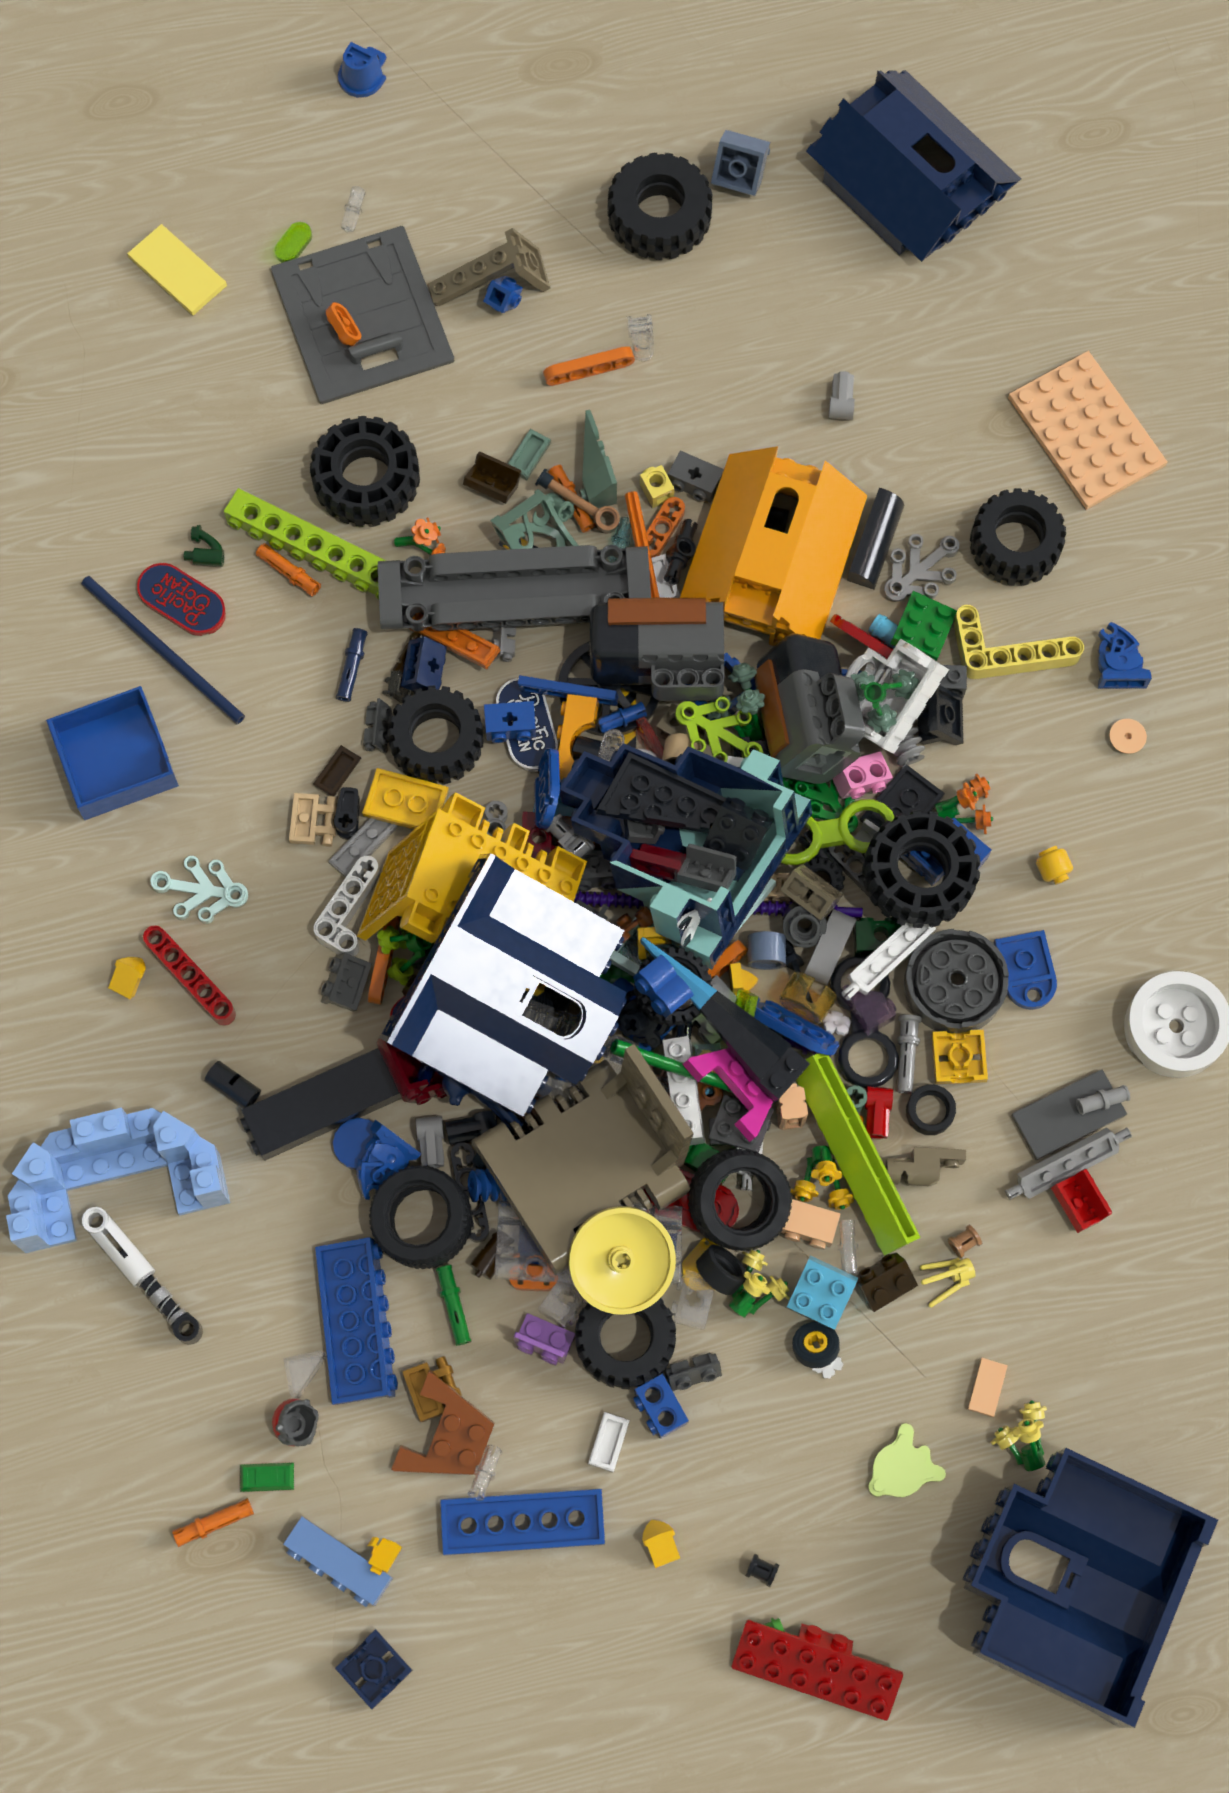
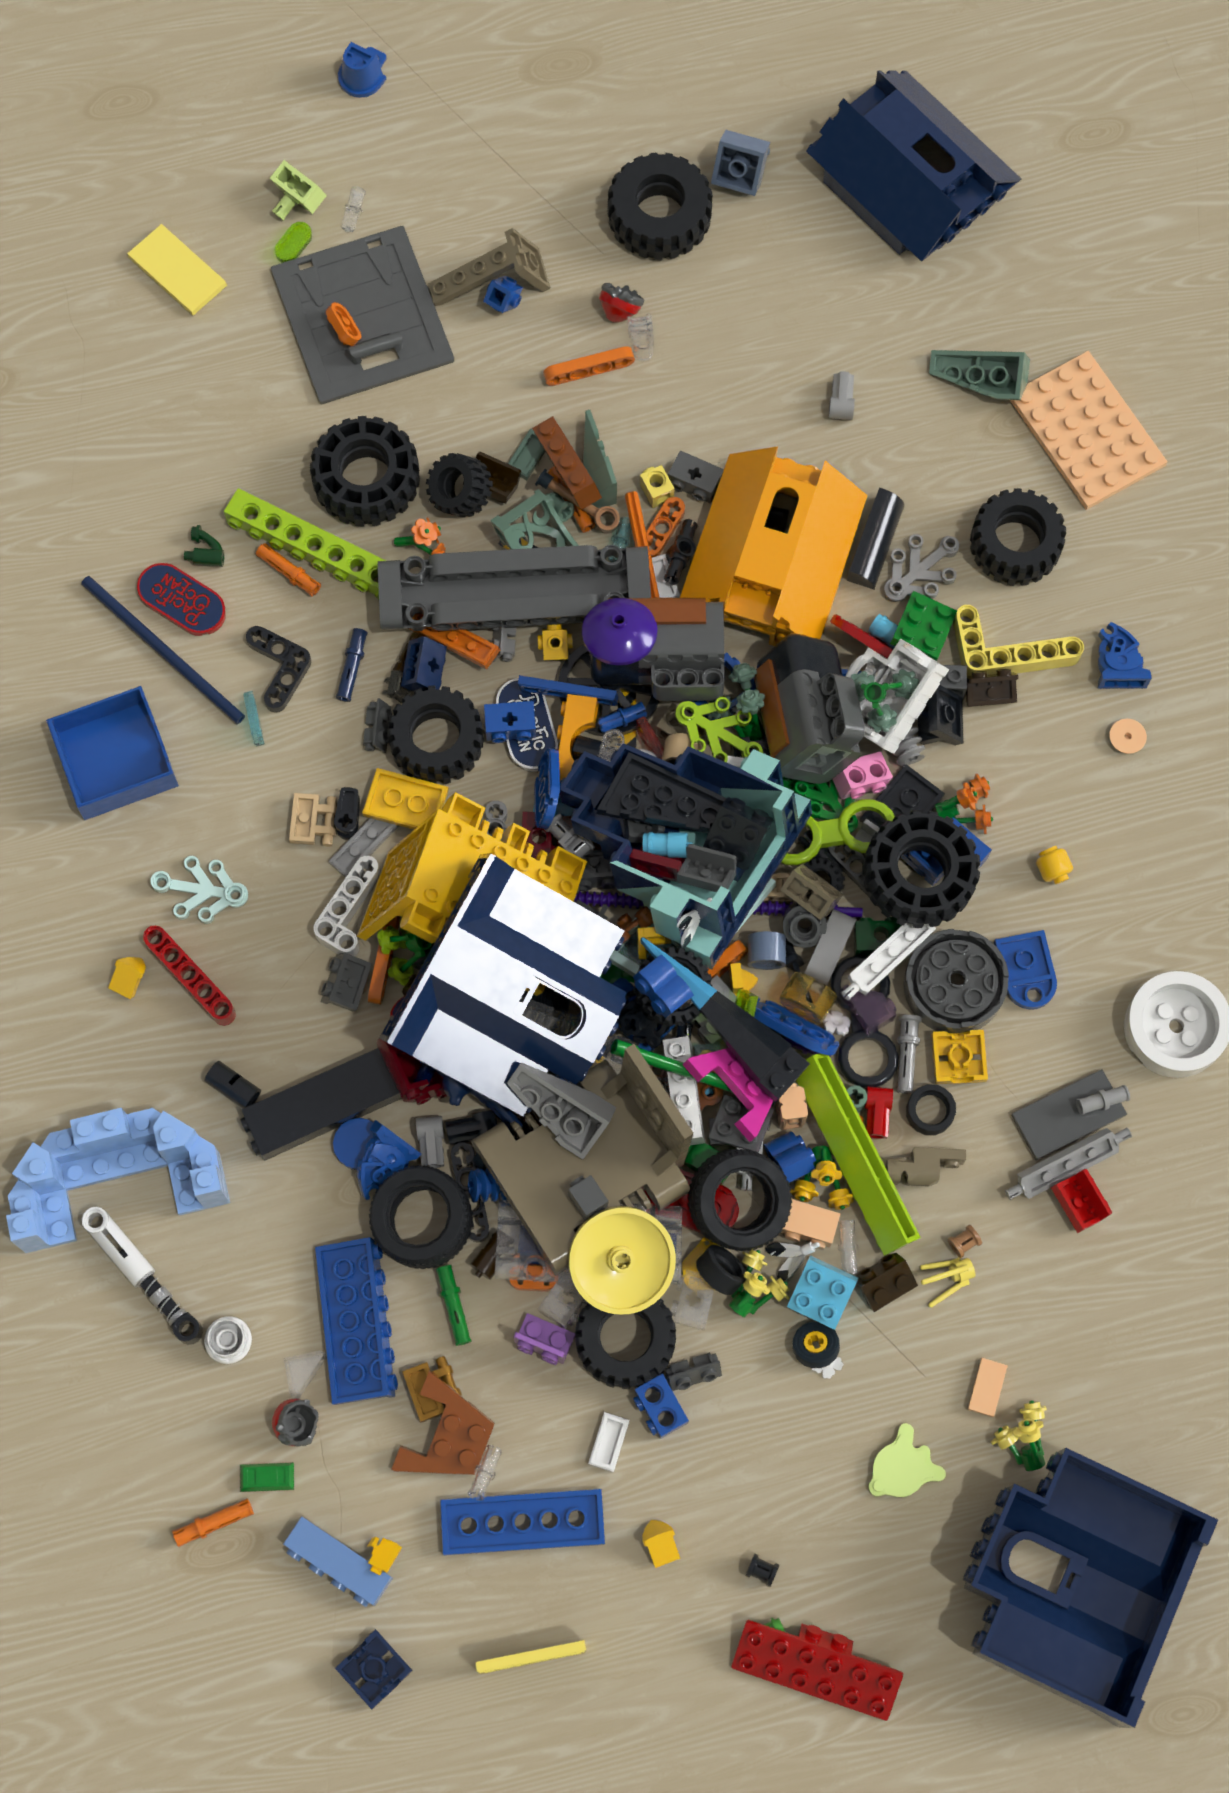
(228, 1340): none -> white piece
(253, 718): none -> clear light blue tile
(286, 658): none -> black beam
(296, 189): none -> yellowish green brick
(337, 771): dark brown tile -> none
(443, 481): none -> black tyre
(530, 1657): none -> light yellow tile
(554, 652): none -> yellow brick
(567, 463): none -> dark orange brick
(568, 1110): none -> light grey wedge
(587, 1196): none -> dark grey brick
(619, 302): none -> hair
(619, 642): none -> dark purple dish
(666, 844): none -> medium azure piece
(791, 1155): none -> blue brick
(794, 1252): none -> white piece
(986, 372): none -> sand green wedge
(991, 688): none -> dark brown bracket

